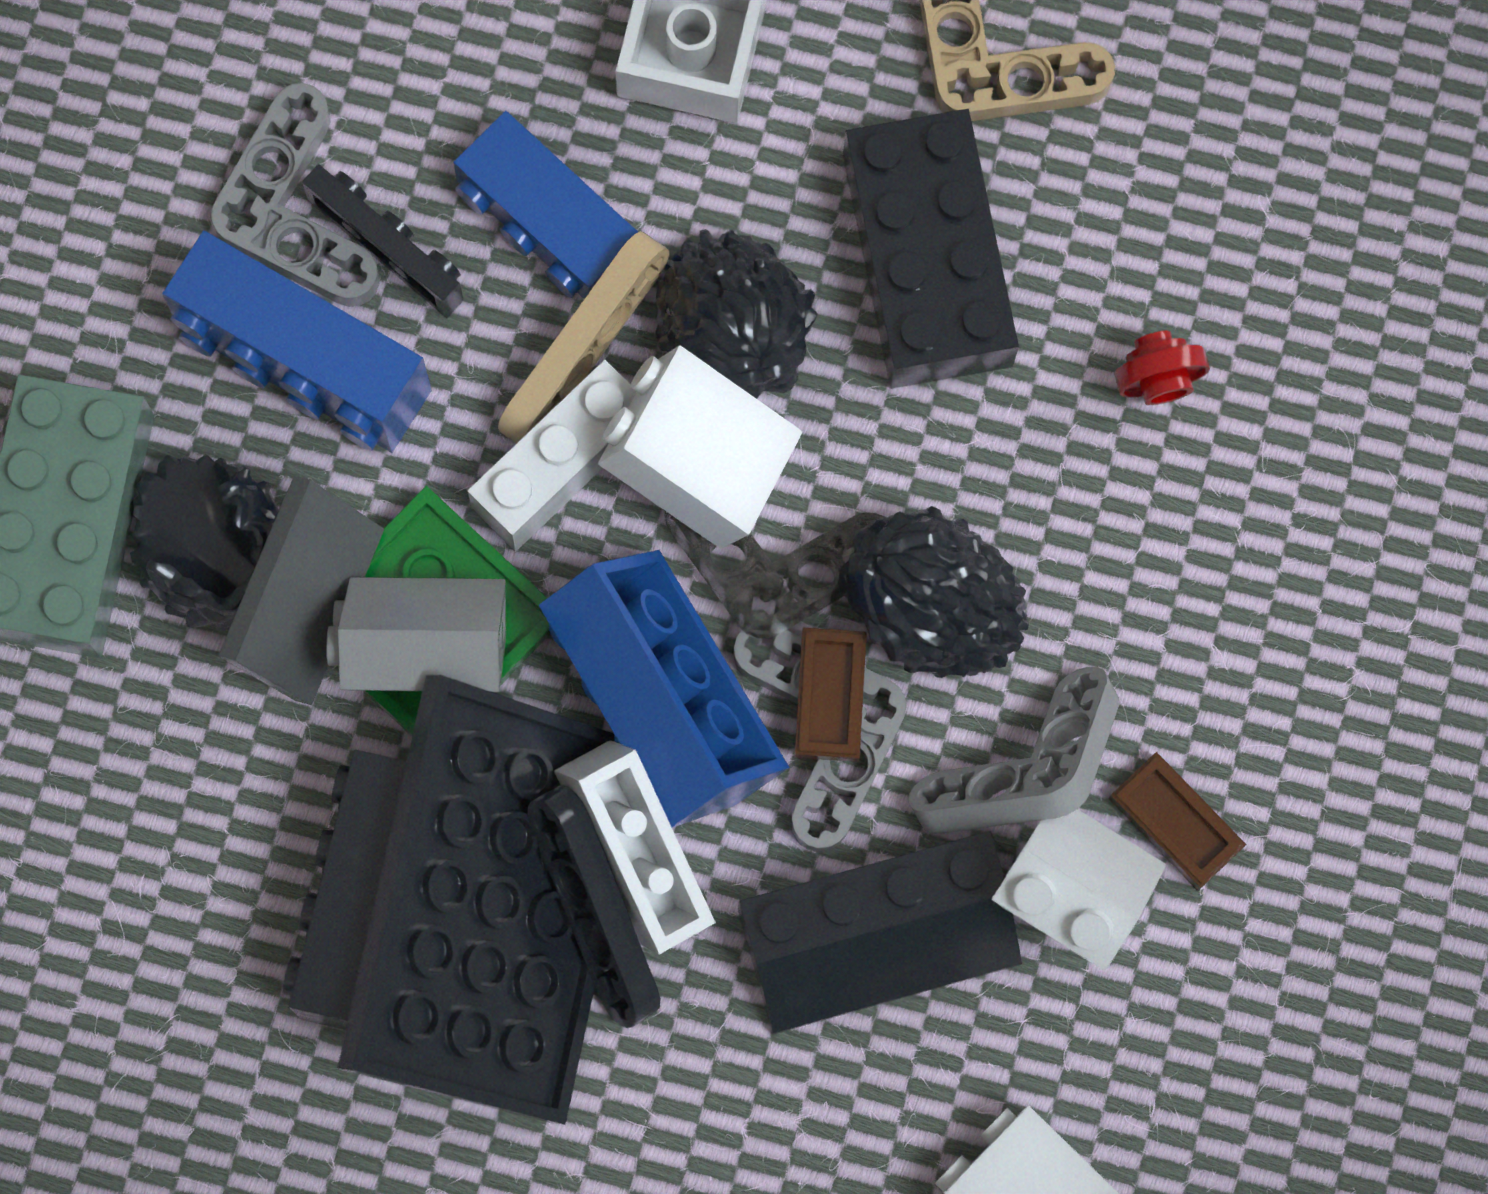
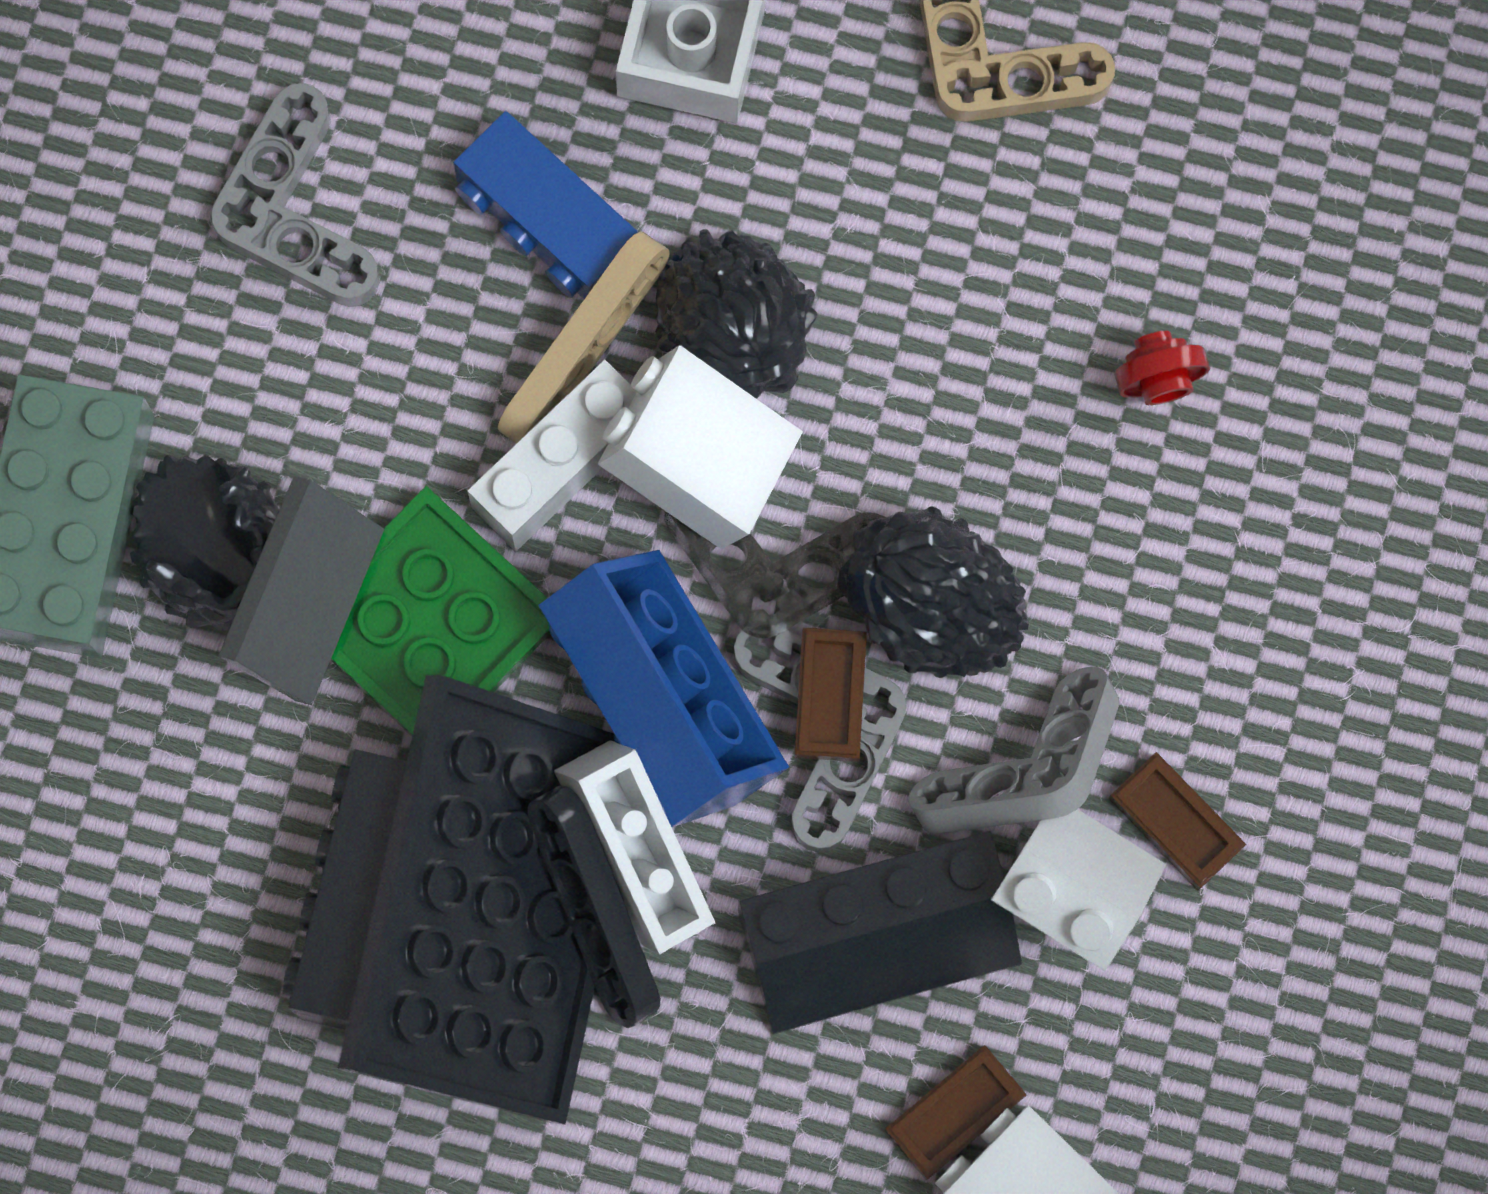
(297, 343): blue brick -> none
(385, 238): black plate -> none
(409, 628): light grey brick -> none
(930, 248): black brick -> none
(955, 1112): none -> reddish brown tile

